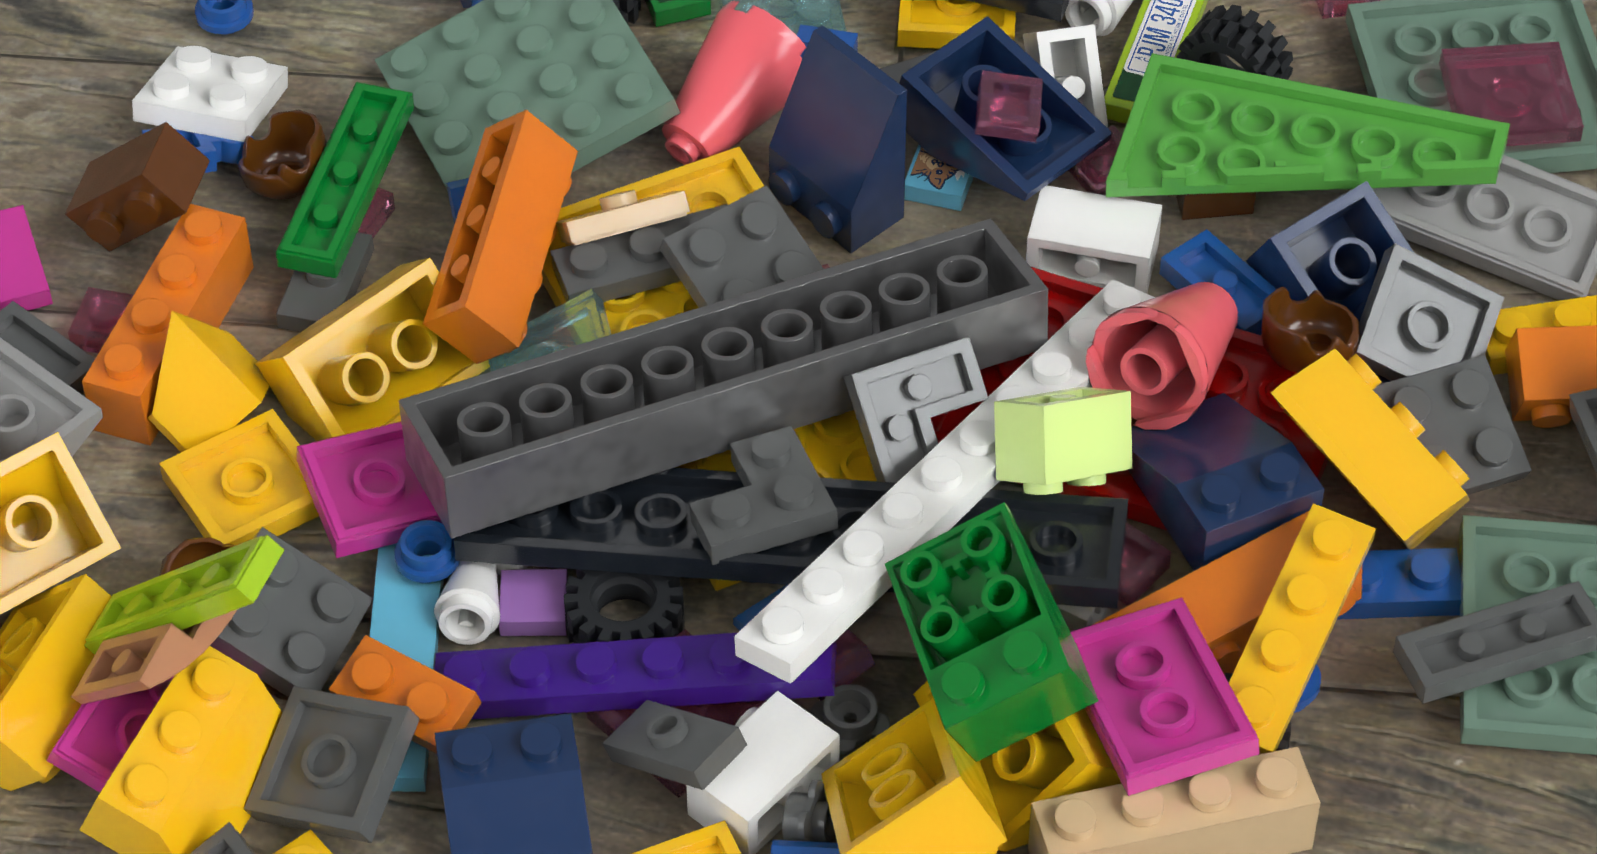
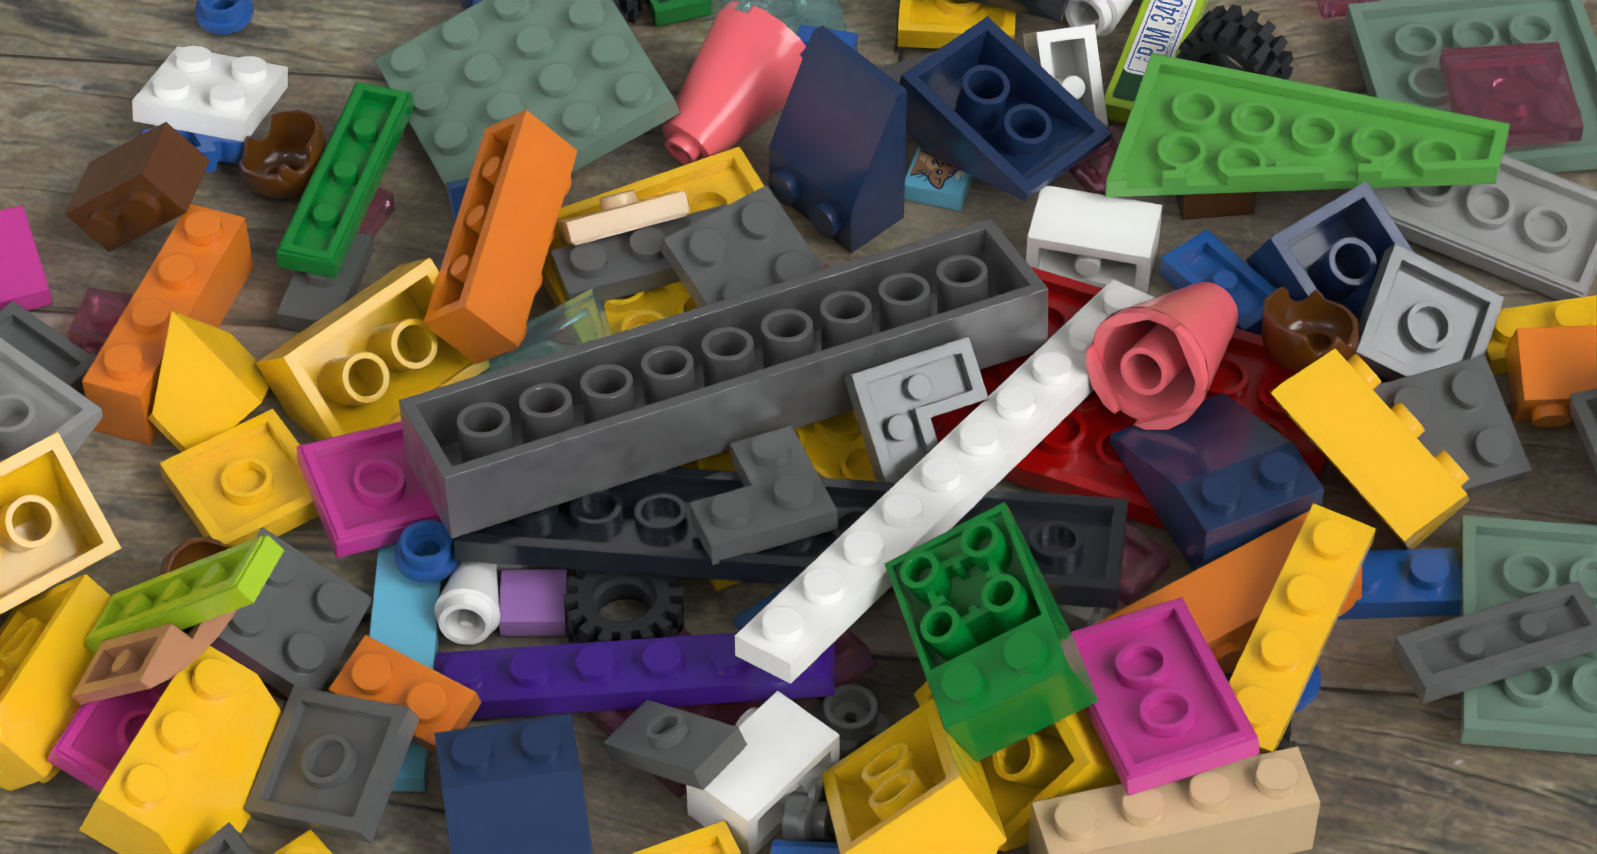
(1009, 106): clear pink plate -> none
(1063, 438): yellowish green brick -> none

